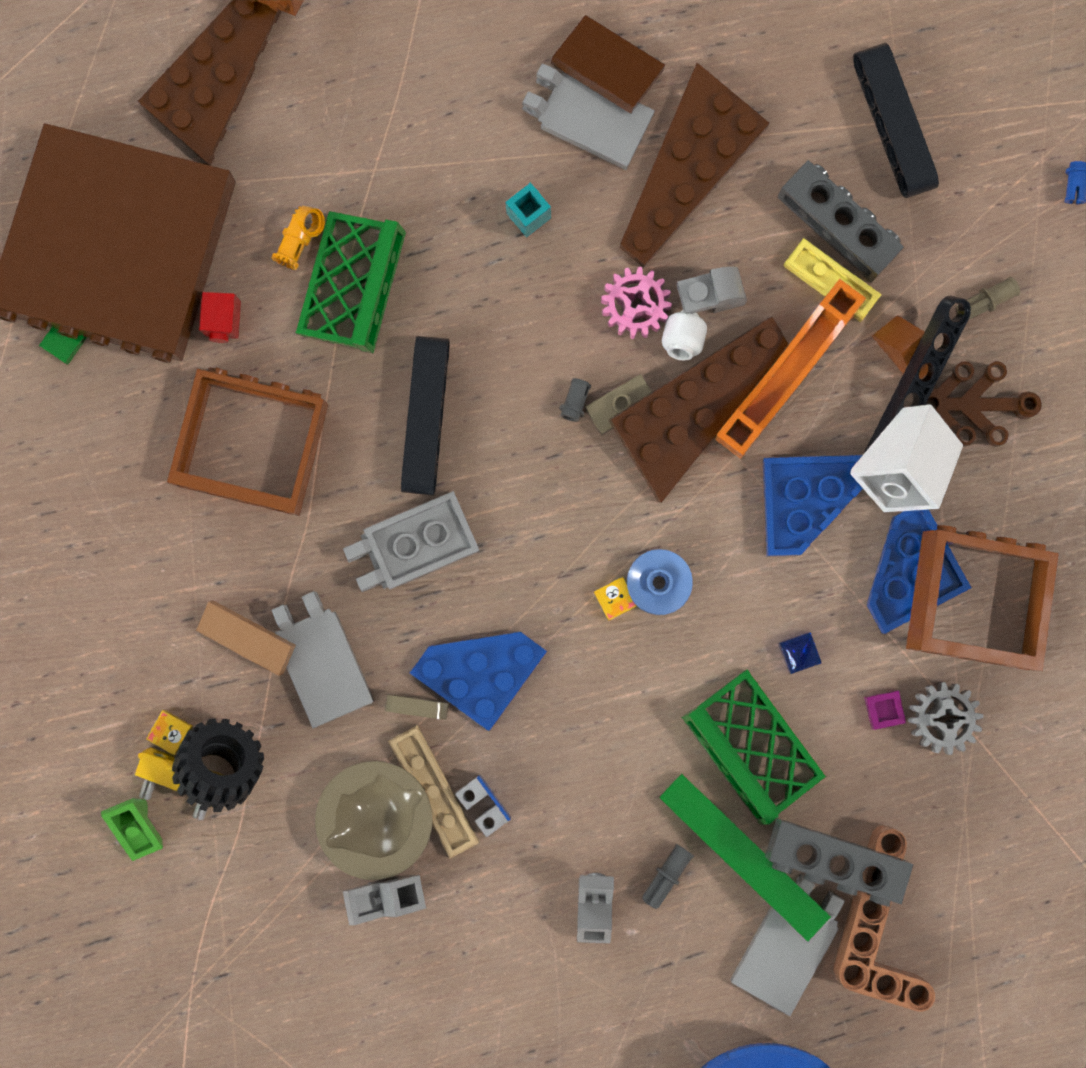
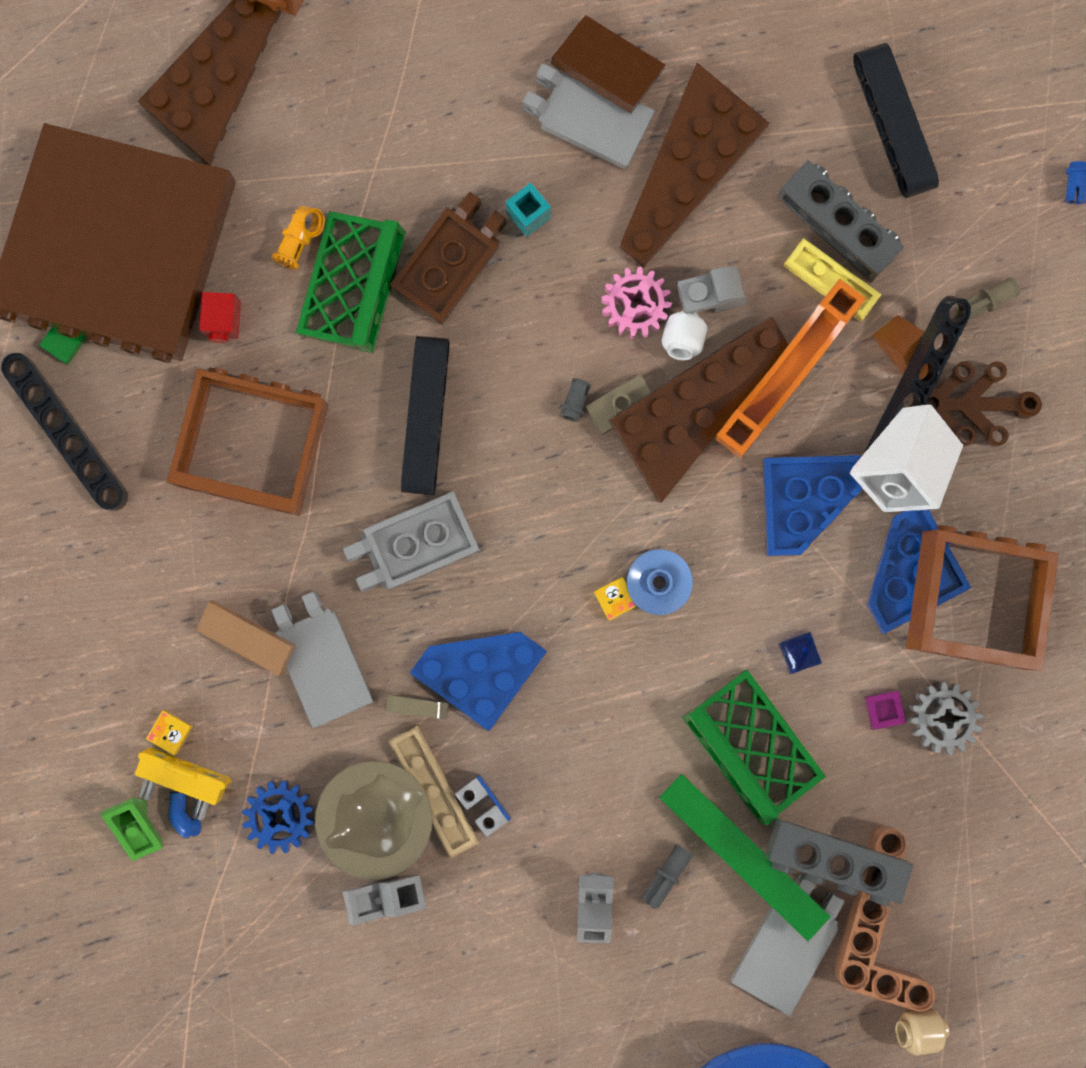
(60, 434): none -> black beam
(178, 817): none -> blue arm
(222, 741): black tyre -> none
(271, 828): none -> blue gear
(449, 259): none -> reddish brown tile
(922, 1032): none -> tan head

